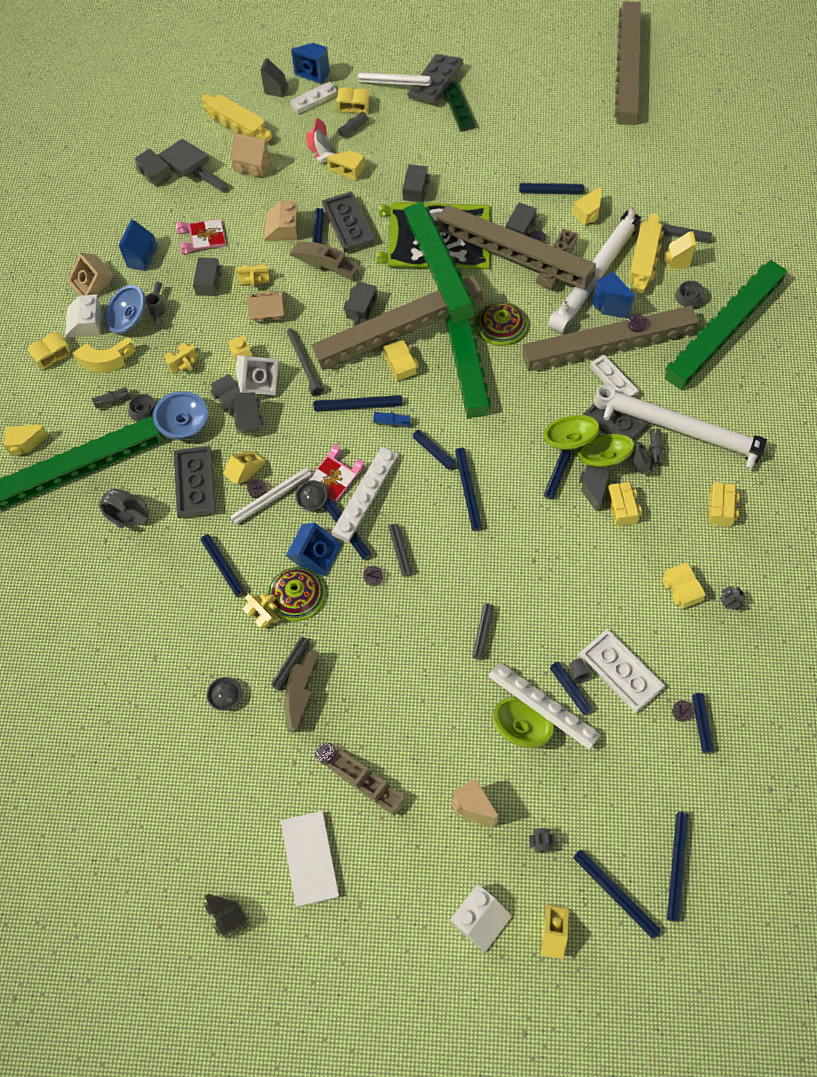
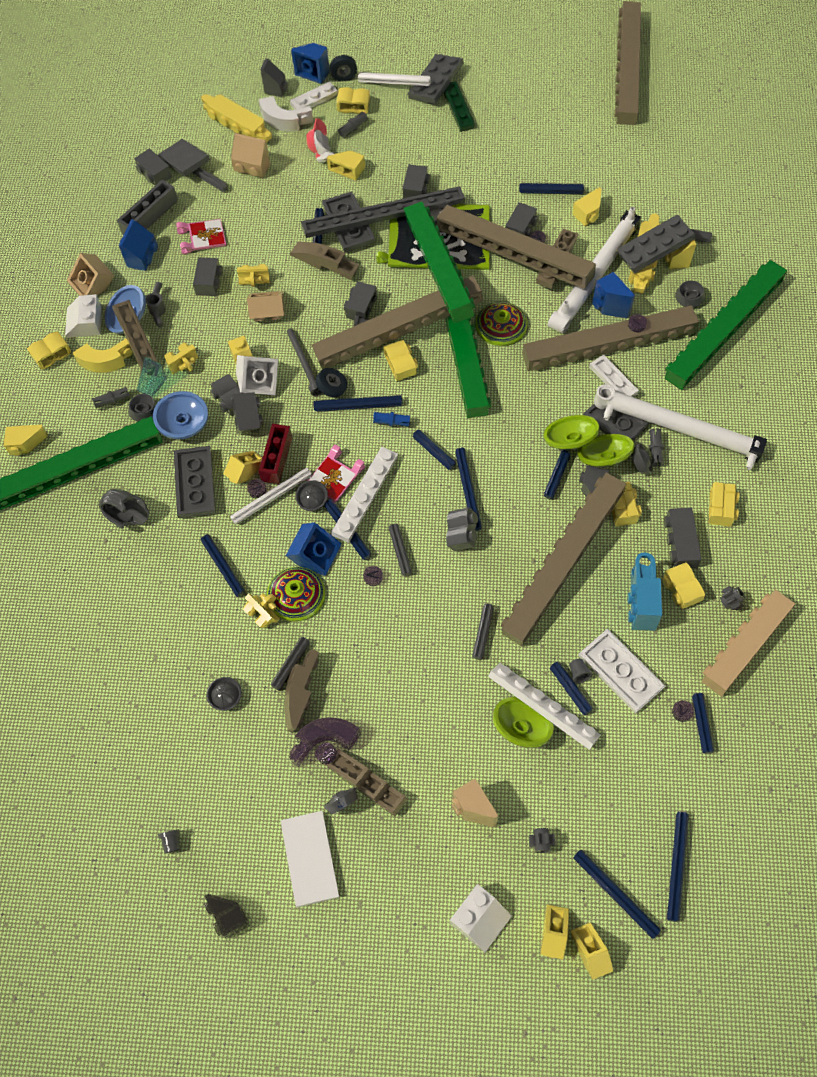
(133, 332): none -> dark tan tile
(150, 206): none -> dark grey brick
(151, 377): none -> clear light blue slope
(170, 841): none -> dark grey piece
(275, 454): none -> dark red brick
(282, 222): tan slope -> none
(284, 119): none -> white arch
(323, 730): none -> arch
(333, 389): none -> black bush
(341, 800): none -> dark grey hat
(343, 74): none -> black bush
(380, 212): none -> dark grey plate
(461, 529): none -> dark grey brick
(563, 559): none -> dark tan brick
(592, 951): none -> light yellow slope
(644, 595): none -> dark azure brick
(656, 243): none -> dark grey plate
(682, 537): none -> dark grey brick
(747, 643): none -> tan brick

